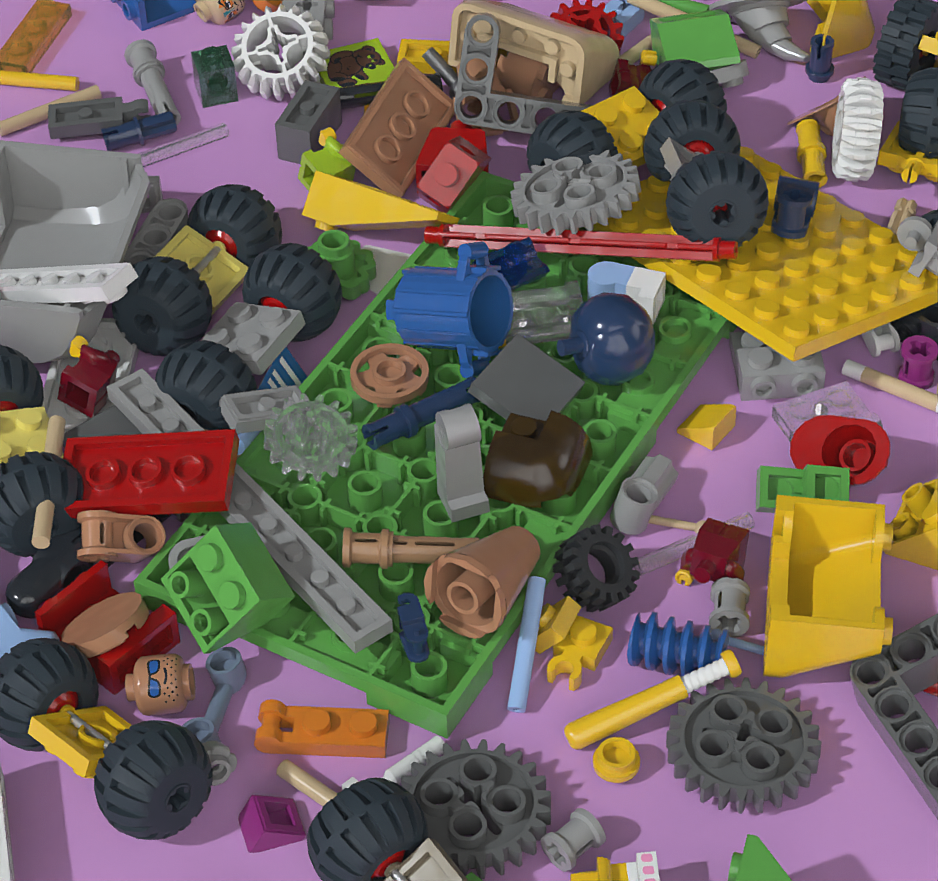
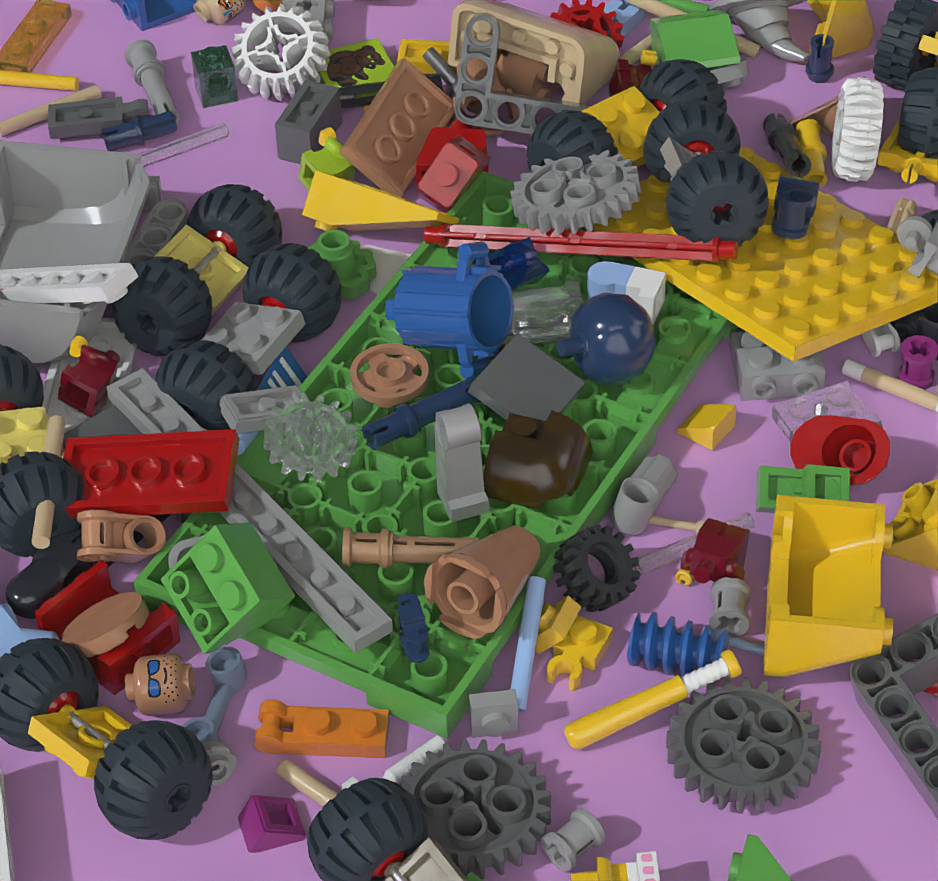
(493, 713): none -> light grey plate
(616, 760): yellow plate -> none
(783, 140): none -> black pin

